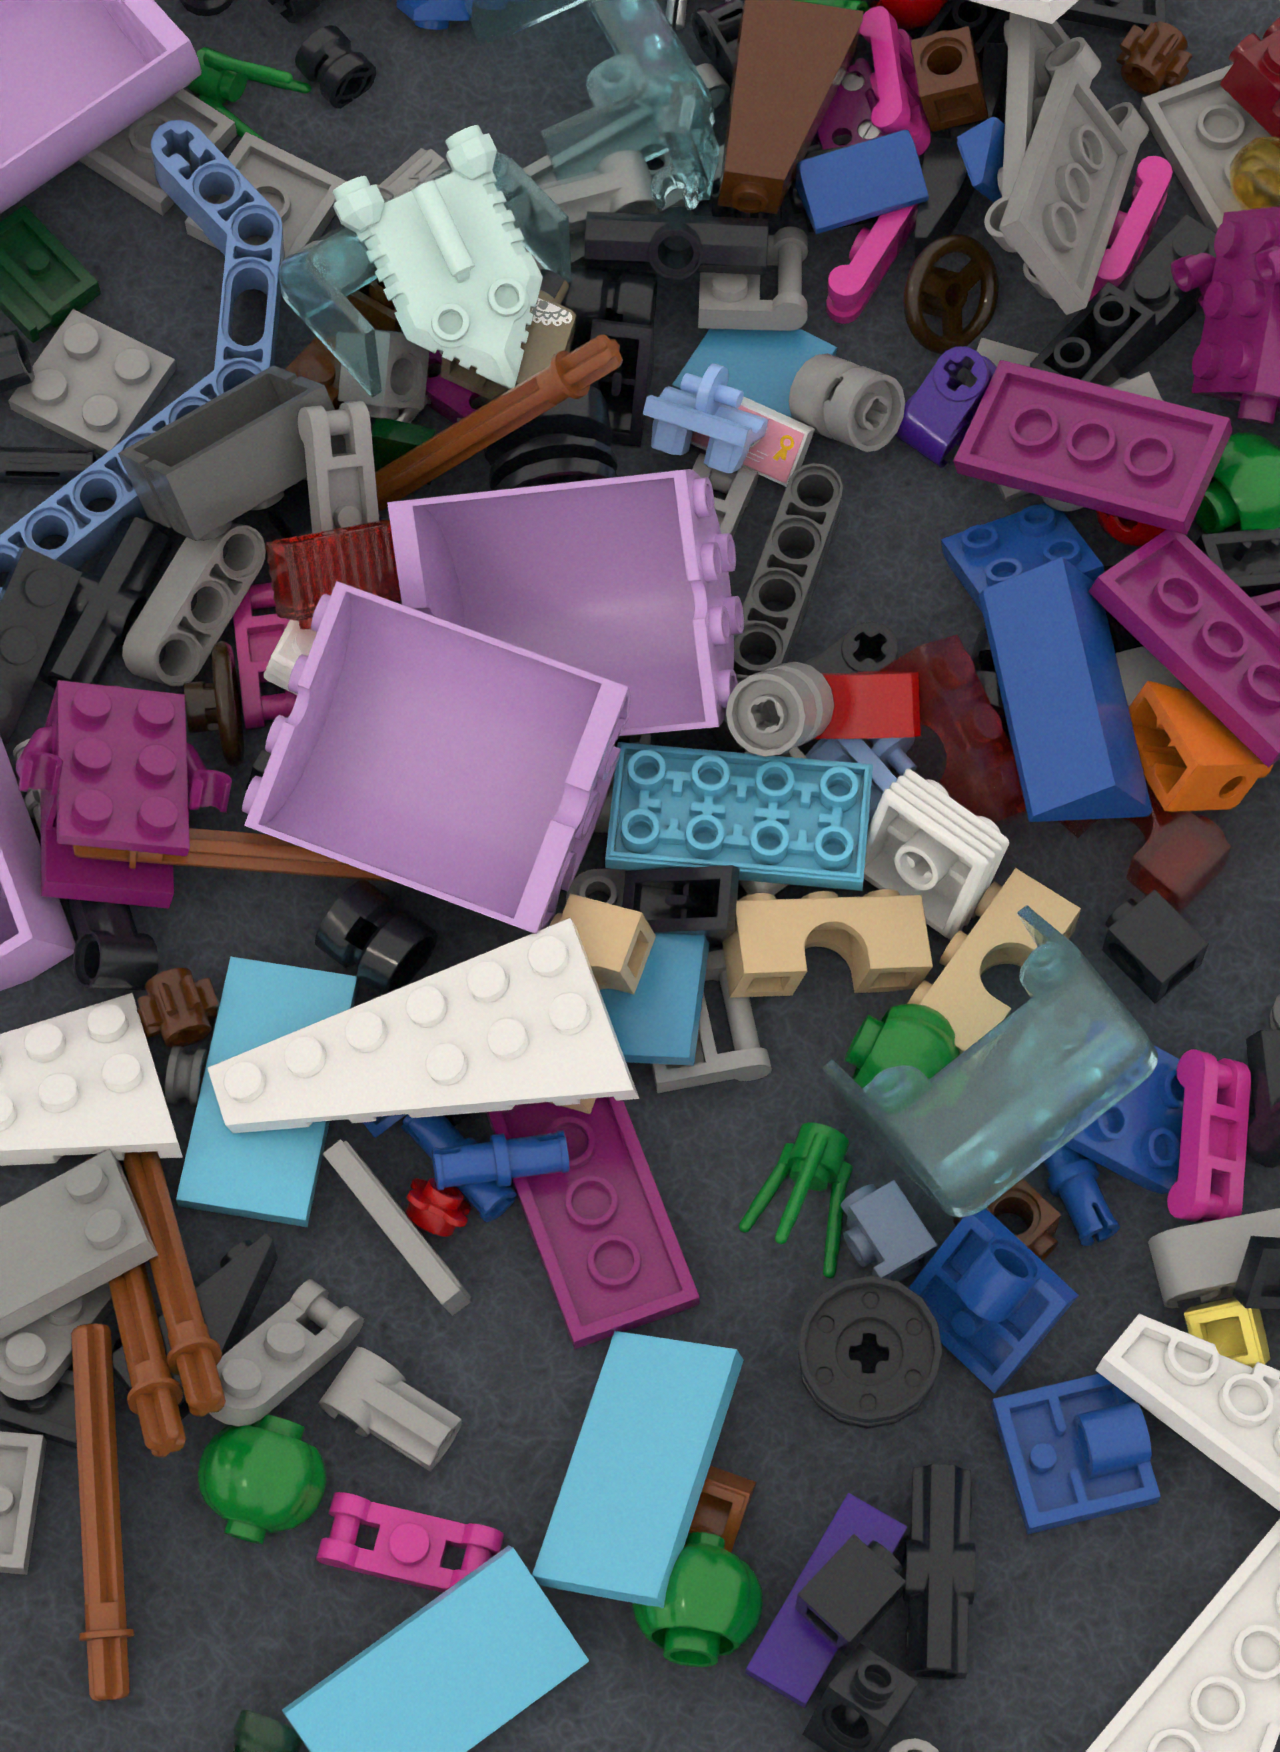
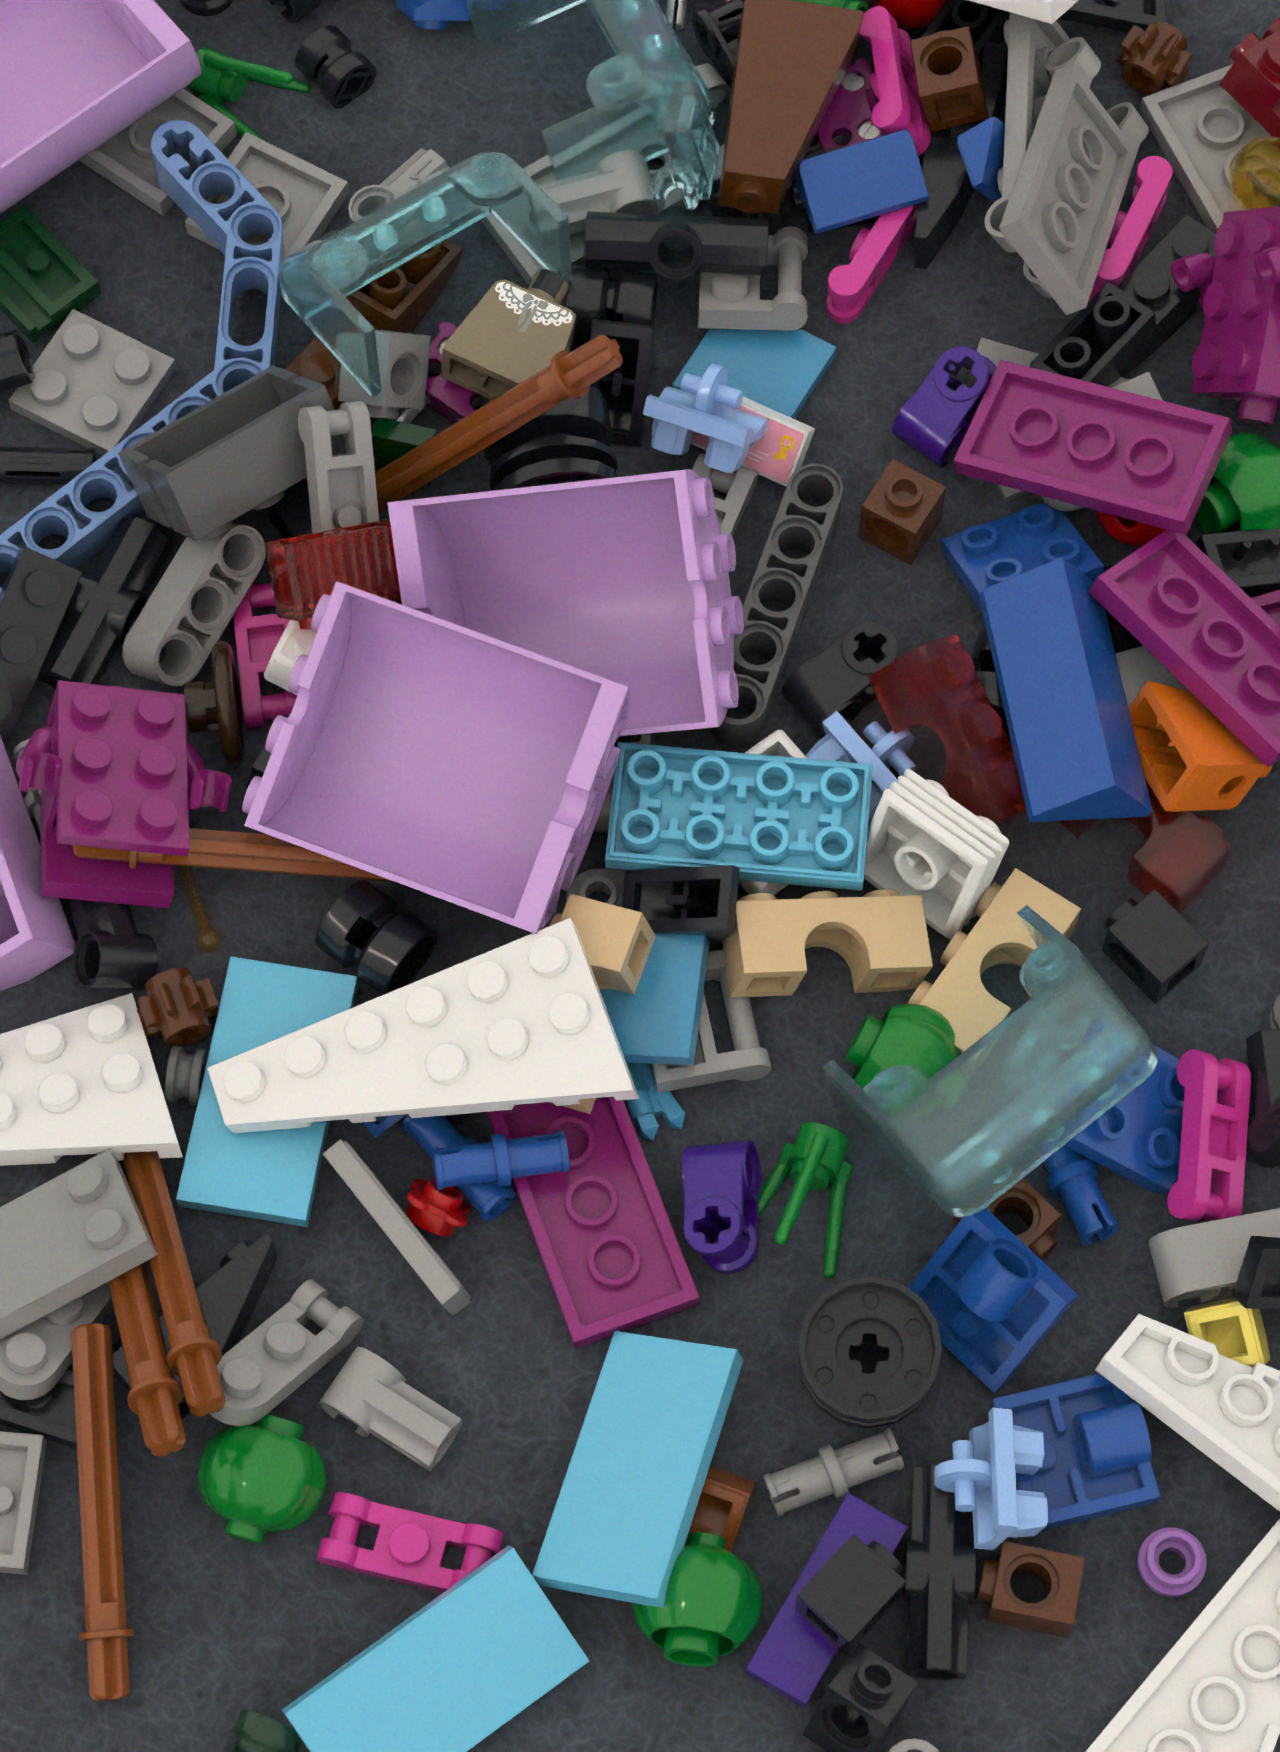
(208, 938): none -> clear orange hinge
(451, 260): light aqua shield -> none
(651, 1104): none -> dark azure piece
(722, 1193): none -> dark purple piece
(779, 708): light grey wheel -> none
(833, 1471): none -> light grey pin
(847, 402): light grey wheel -> none
(874, 705): red slope -> none
(886, 1232): sand blue brick -> none
(901, 511): none -> reddish brown brick
(945, 292): dark brown piece -> none
(985, 1480): none -> light blue hips
(1058, 1573): none -> reddish brown brick
(1187, 1547): none -> medium lavender plate

